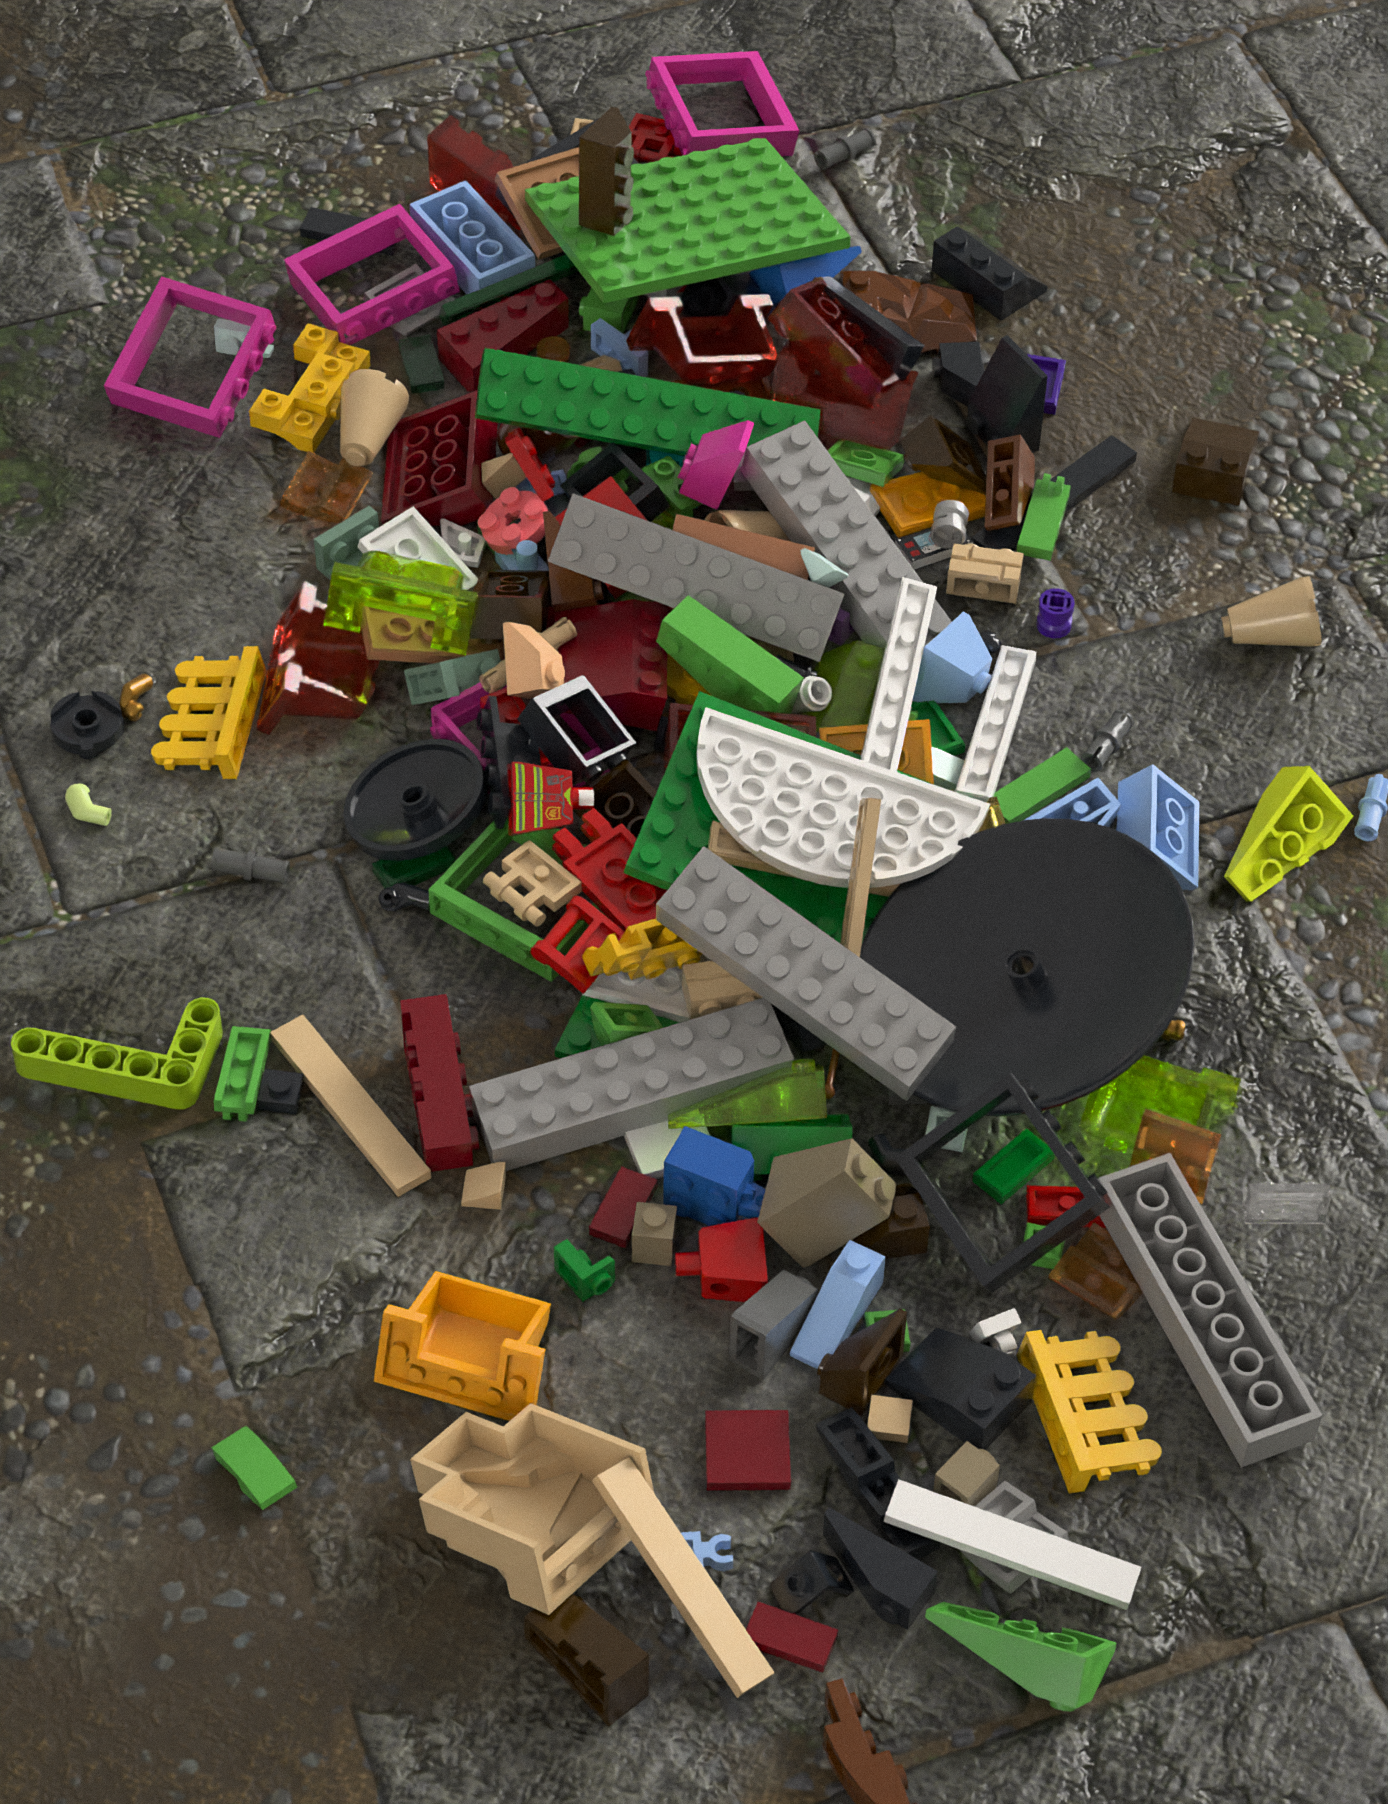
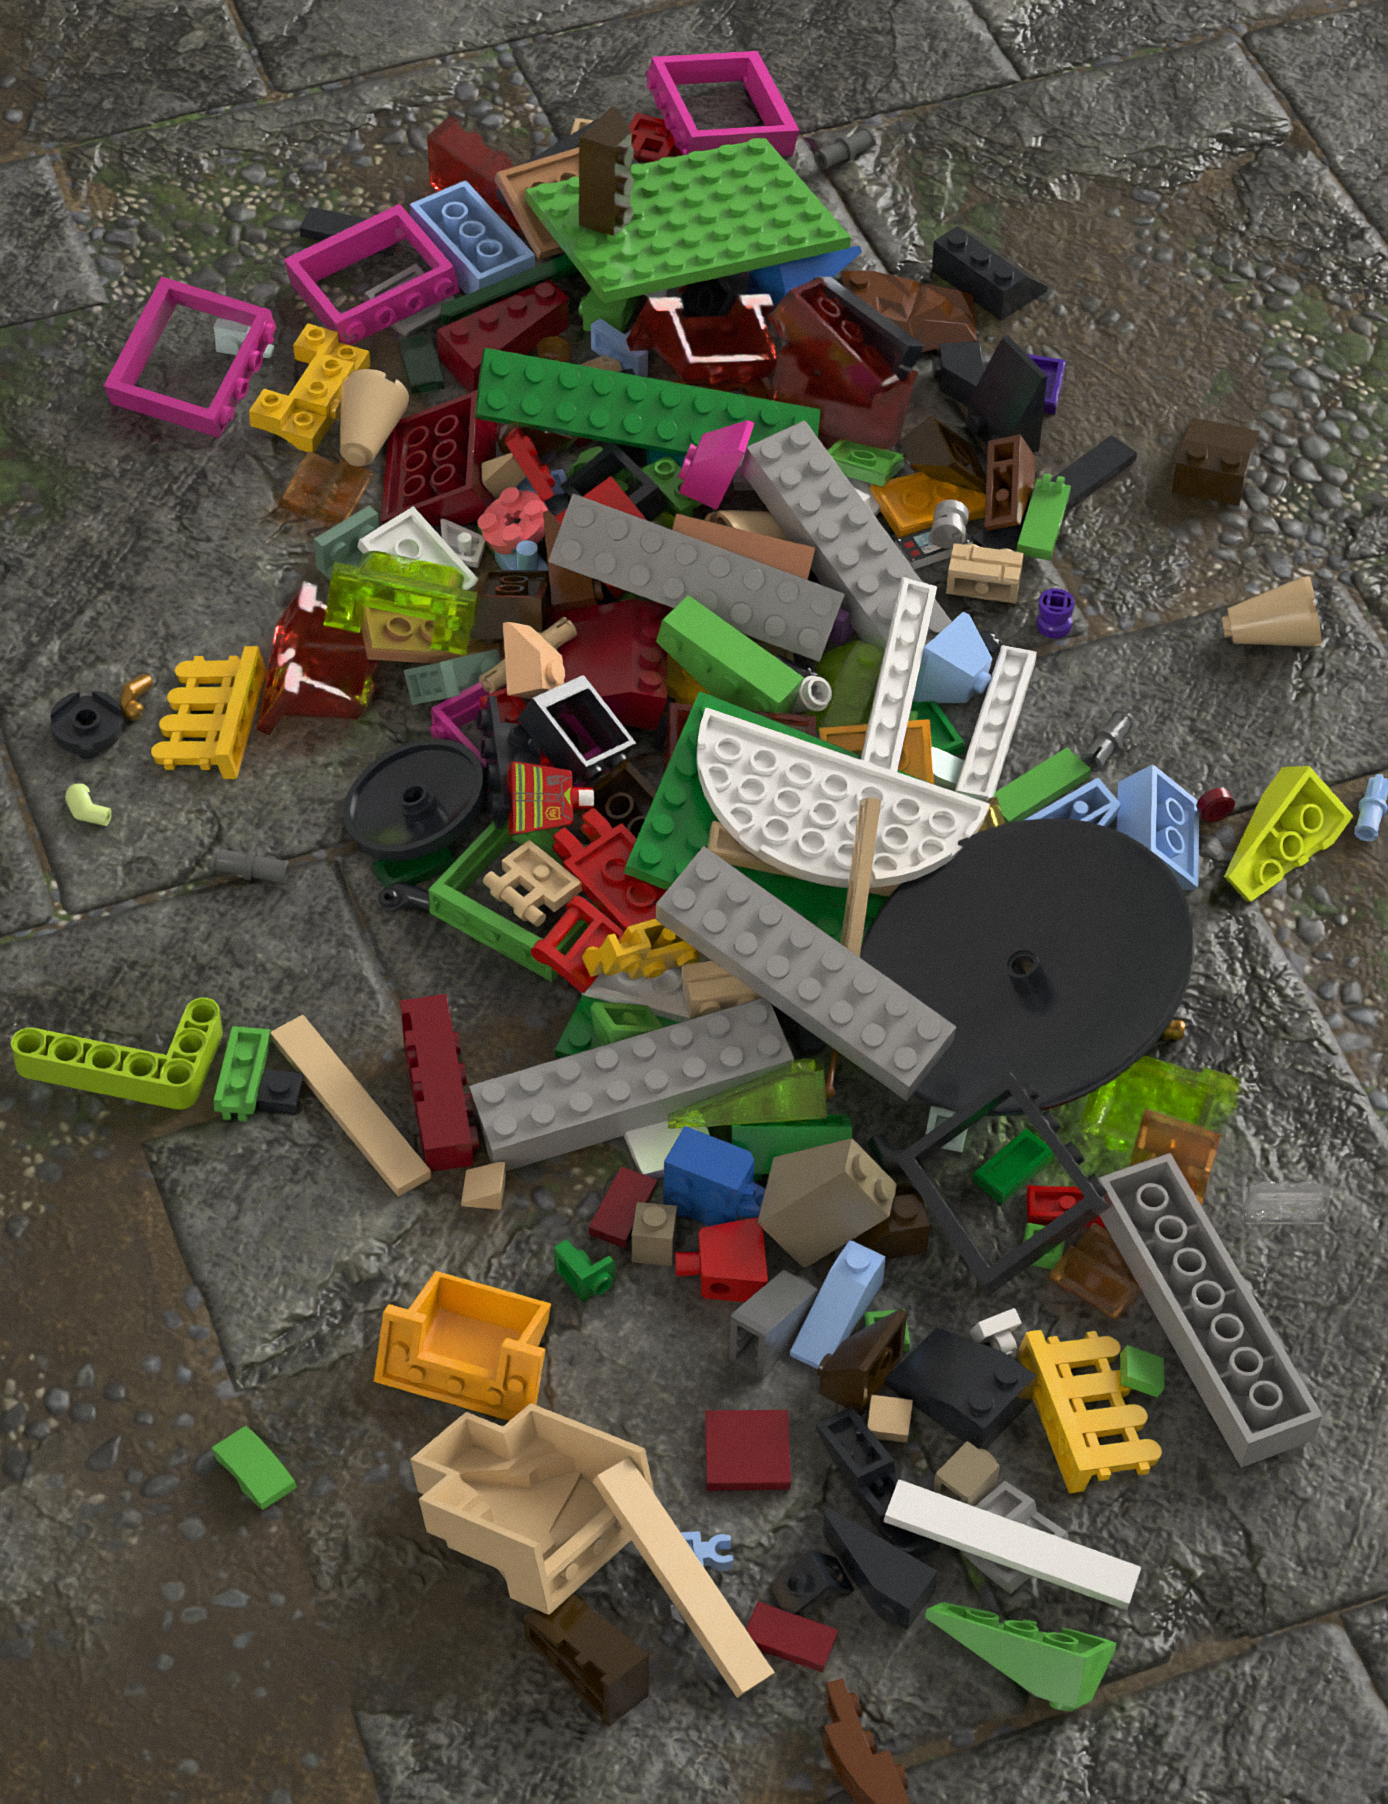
(822, 570): light aqua slope -> none
(1142, 1371): none -> bright green tile
(1215, 805): none -> dark red tile

